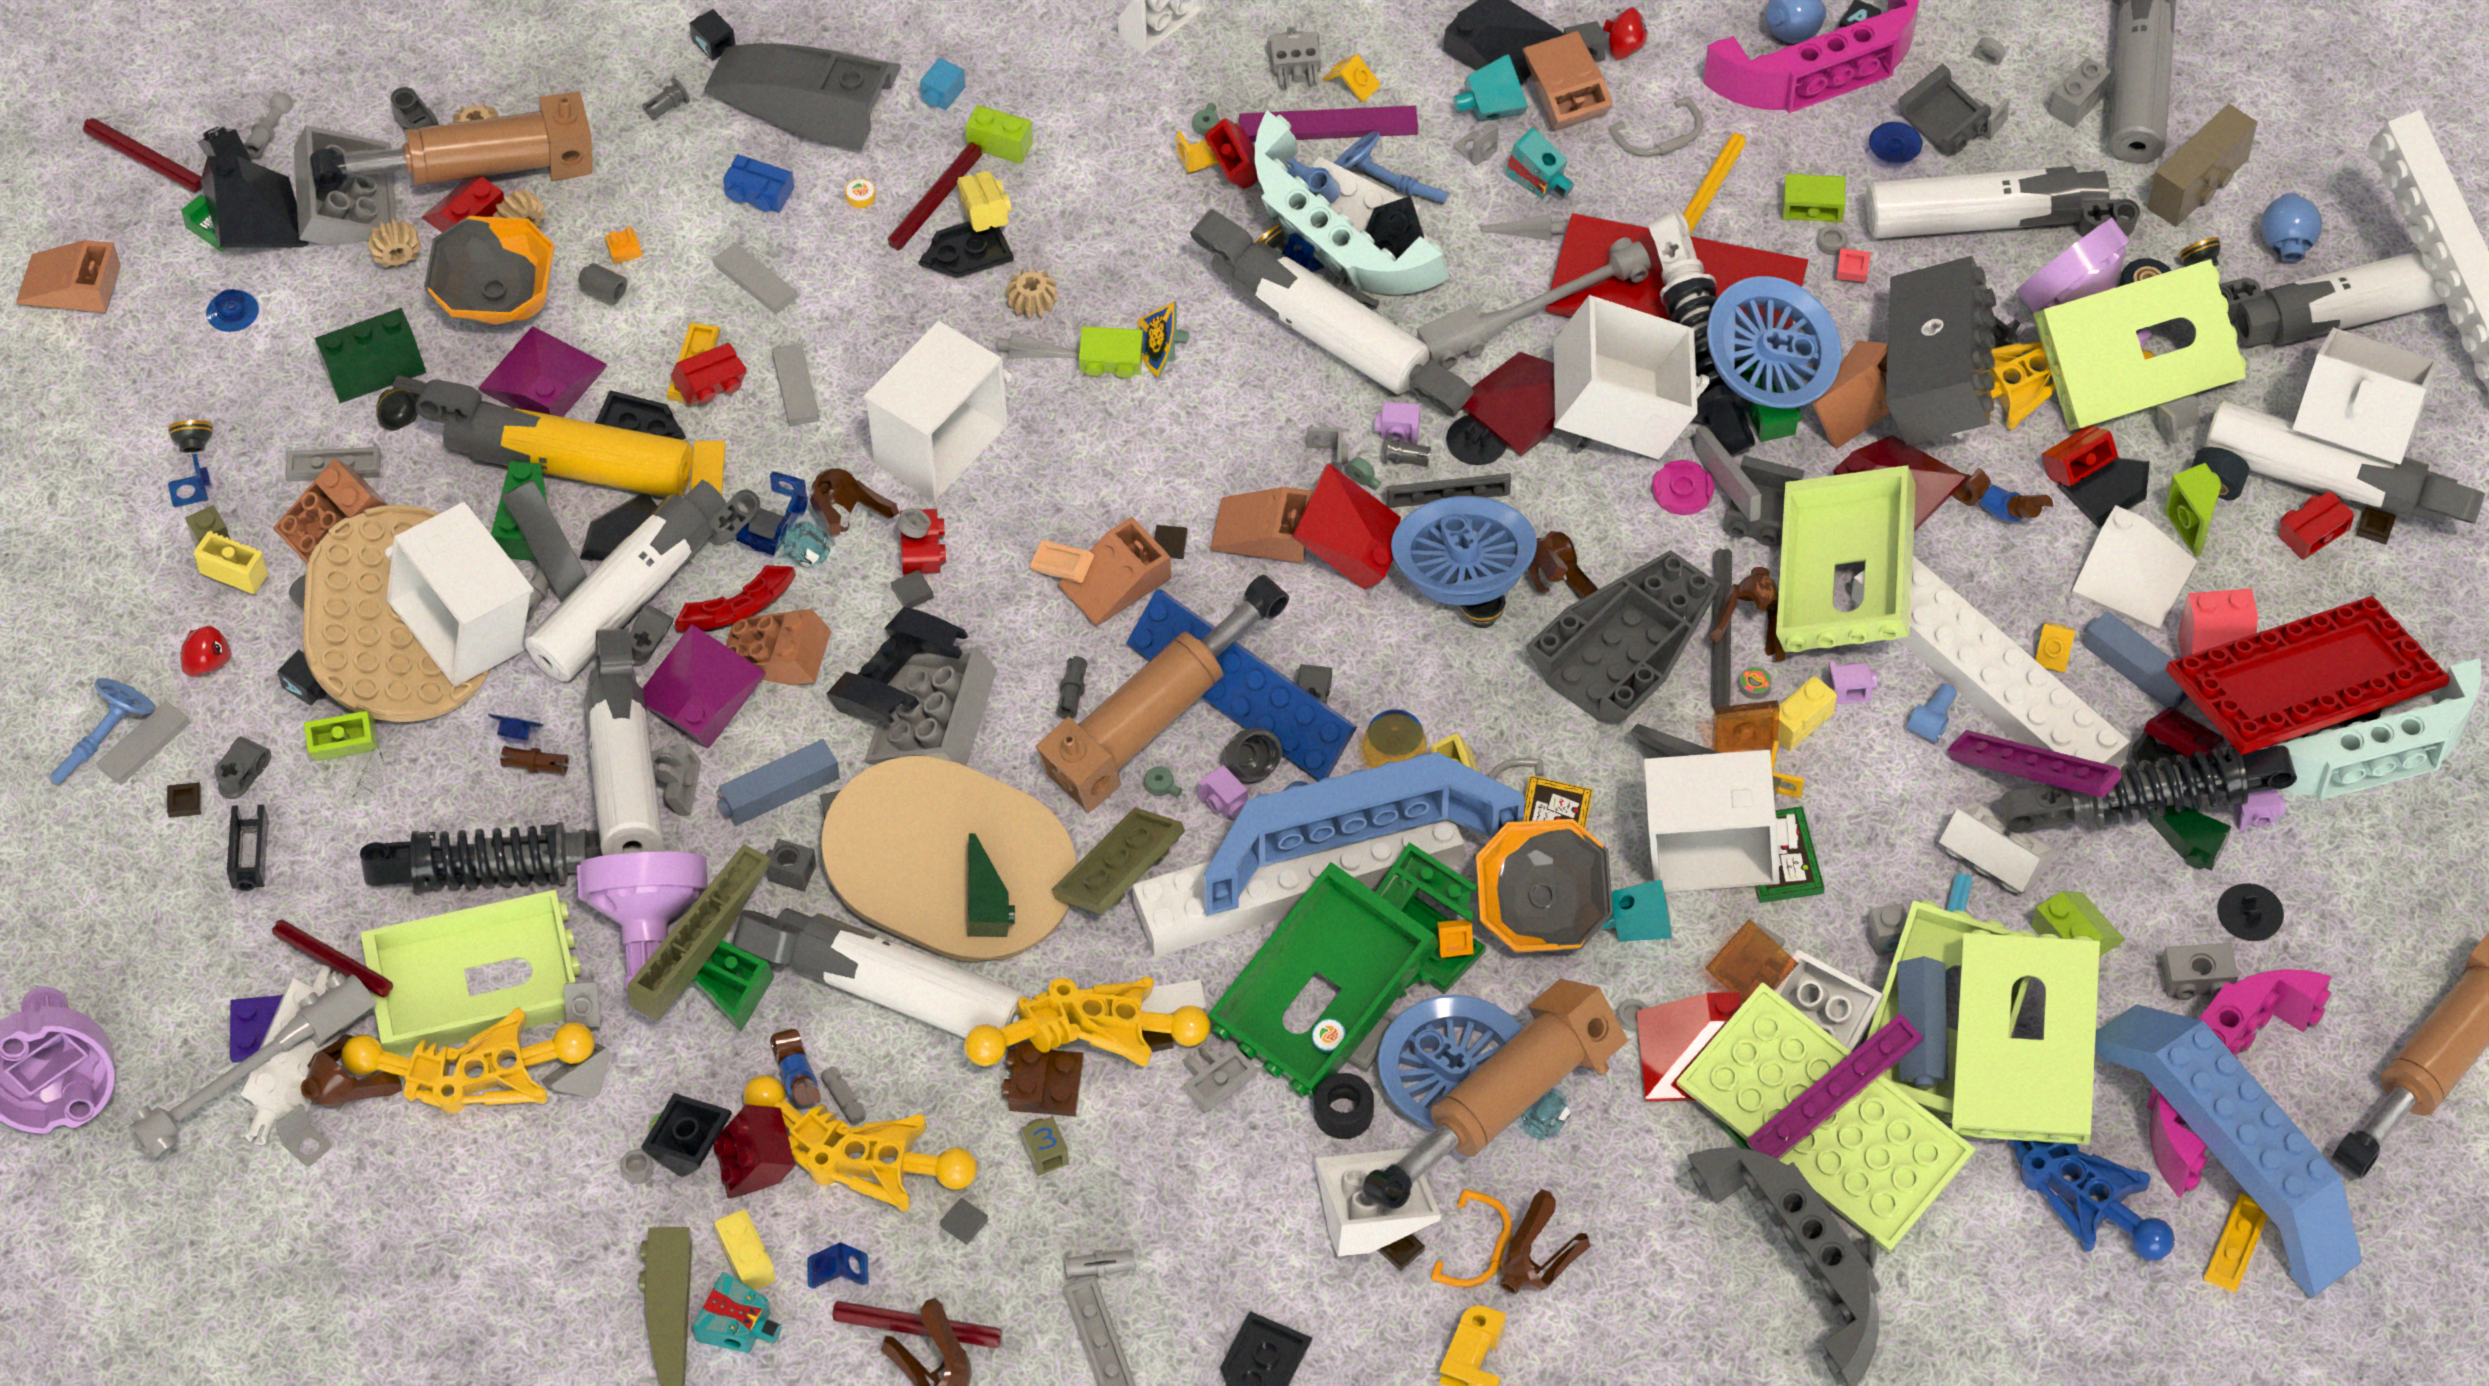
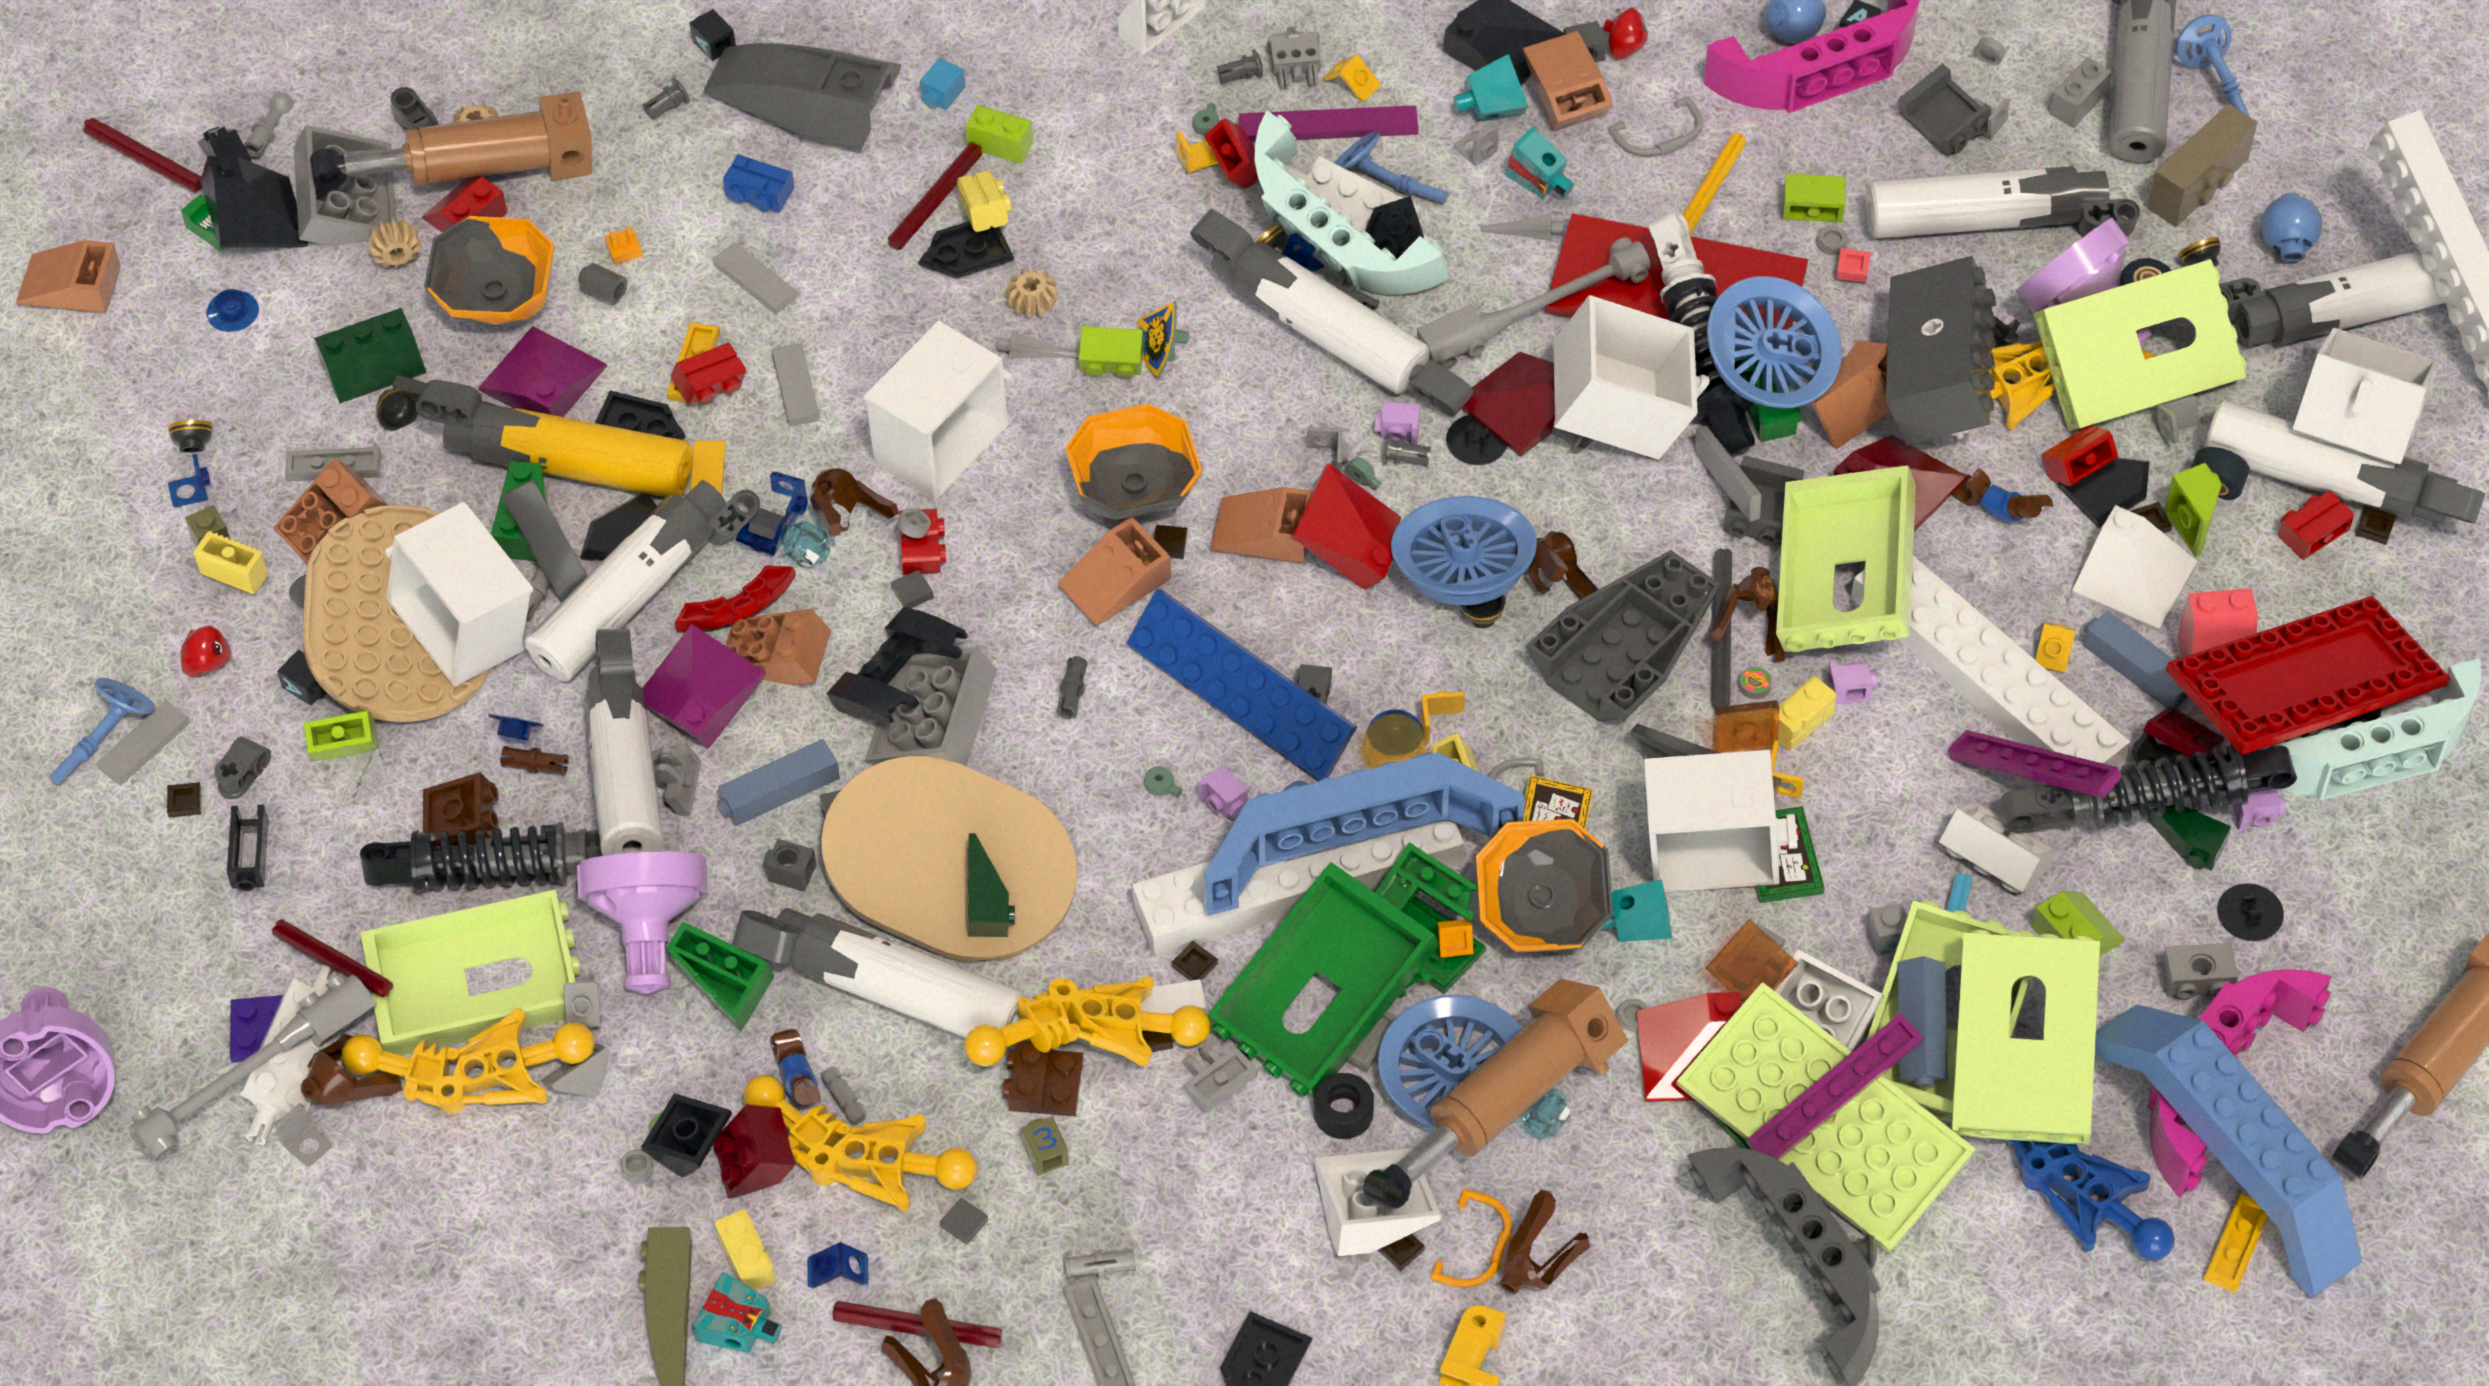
(460, 806): none -> reddish brown plate
(521, 205): tan gear -> none
(648, 632): dark grey piece -> none
(696, 934): olive slope -> none
(860, 193): tile -> none
(1061, 561): light nougat tile -> none
(1089, 754): medium nougat piece -> none
(1118, 860): olive piece -> none
(1133, 462): none -> rock
(1194, 962): none -> dark brown tile
(1241, 68): none -> dark grey pin
(1251, 754): dark grey helmet -> none
(1315, 178): medium blue pin -> none
(1328, 1035): tile -> none
(1426, 492): dark grey slope -> none
(1440, 703): none -> yellow bracket
(1681, 496): dark pink tile -> none
(1895, 142): clear blue piece -> none
(1932, 717): medium blue pin -> none
(2155, 514): none -> dark brown tile
(2211, 49): none -> medium blue dish

